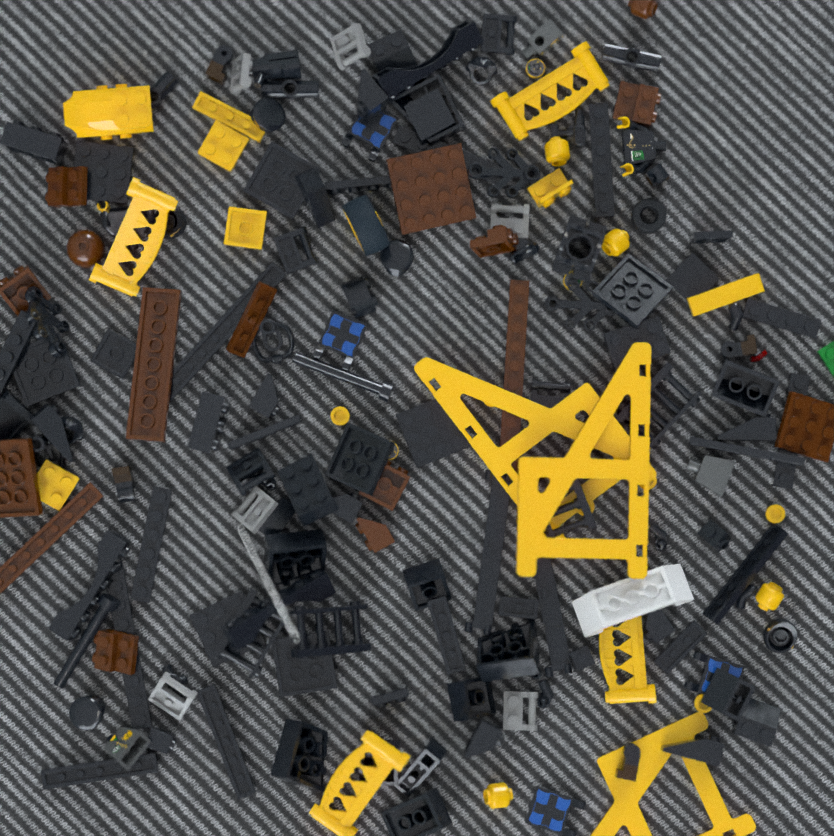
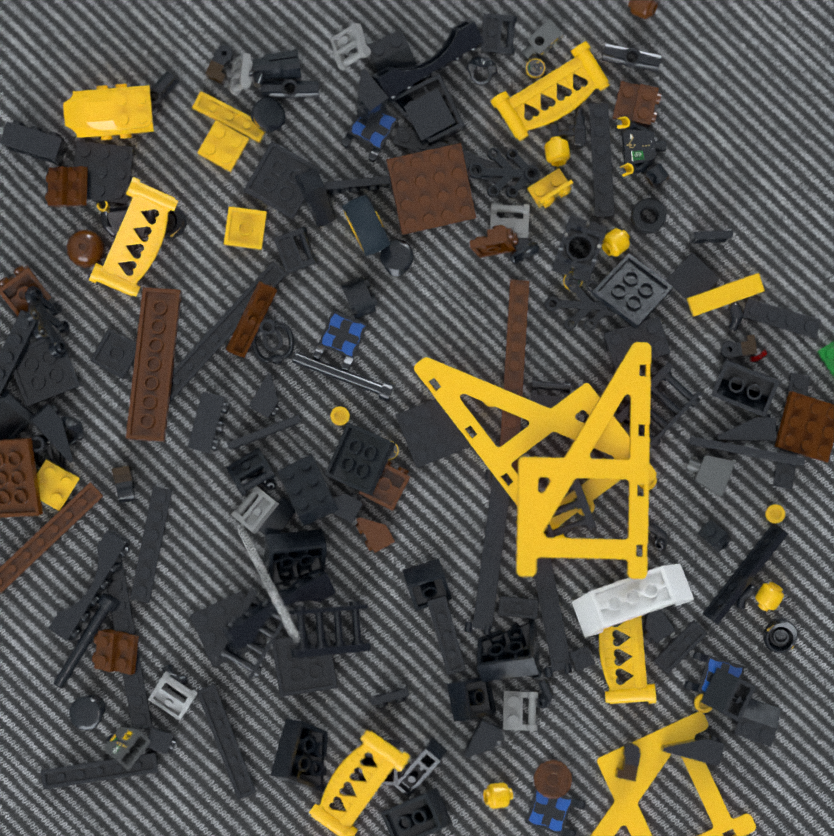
(552, 779): none -> reddish brown tile

